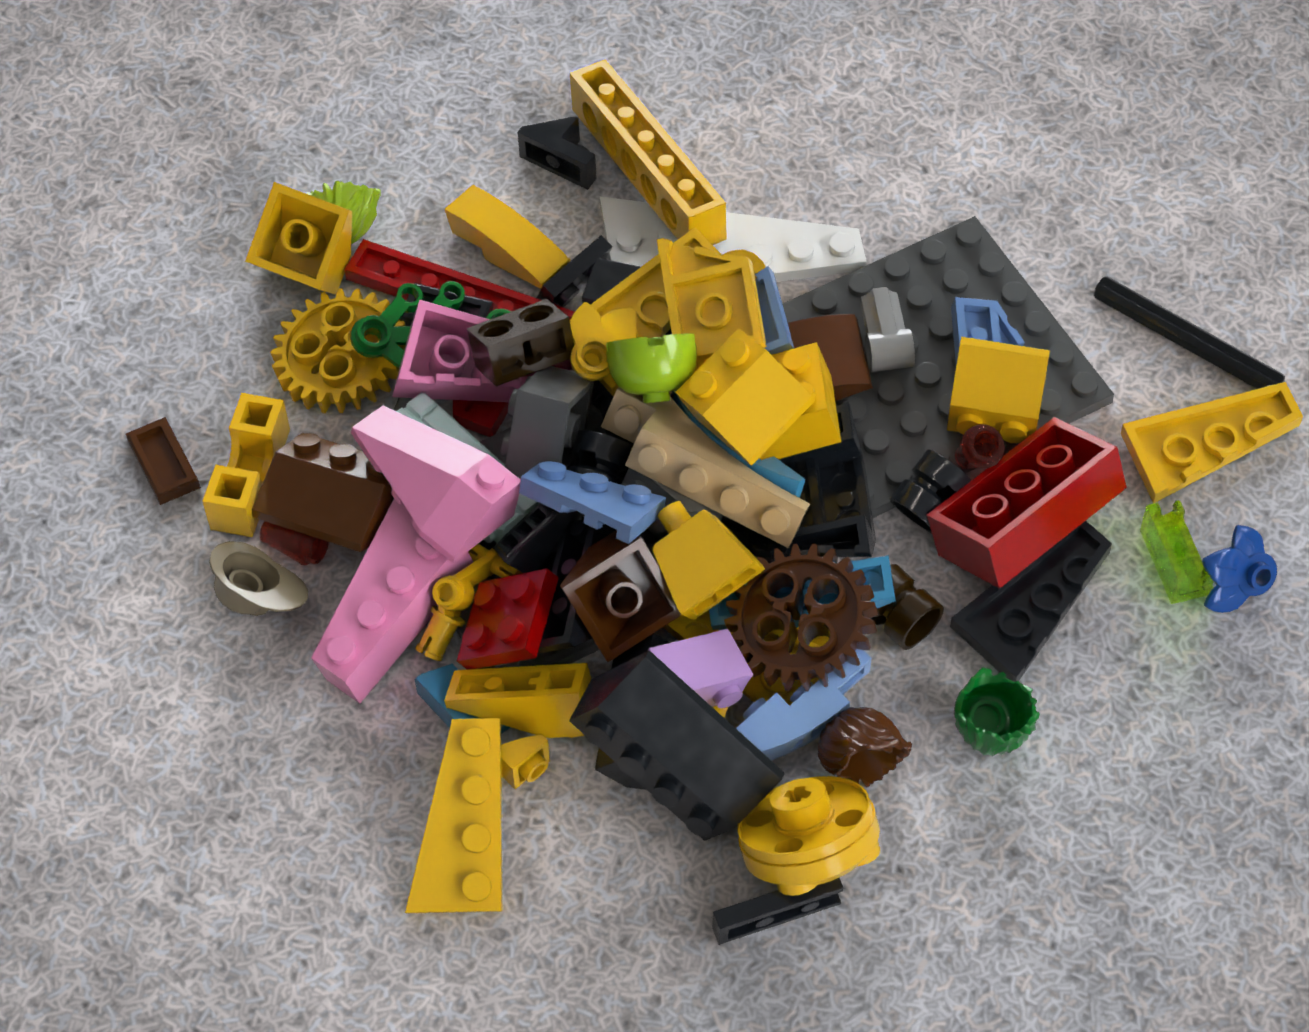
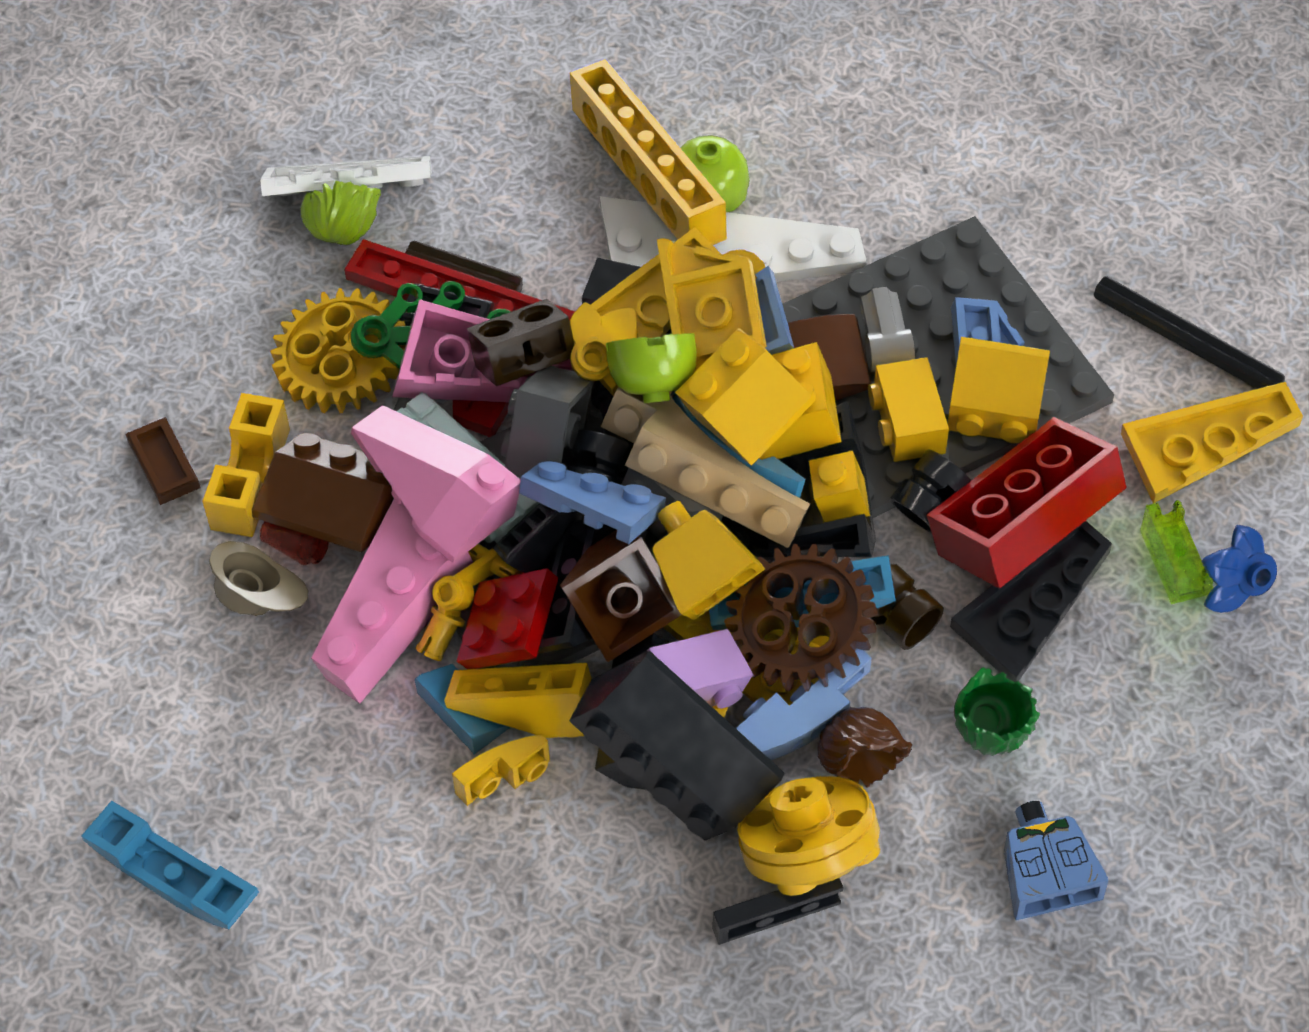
(167, 869): none -> dark azure slope
(303, 239): yellow slope -> none
(372, 173): none -> white wing
(463, 832): yellow wing -> none
(465, 265): none -> dark brown axle
(505, 236): yellow slope -> none
(556, 149): black slope -> none
(564, 284): black plate -> none
(722, 166): none -> lime cylinder
(839, 486): none -> yellow brick
(908, 409): none -> yellow brick
(980, 447): clear red cone -> none
(1050, 864): none -> medium blue torso

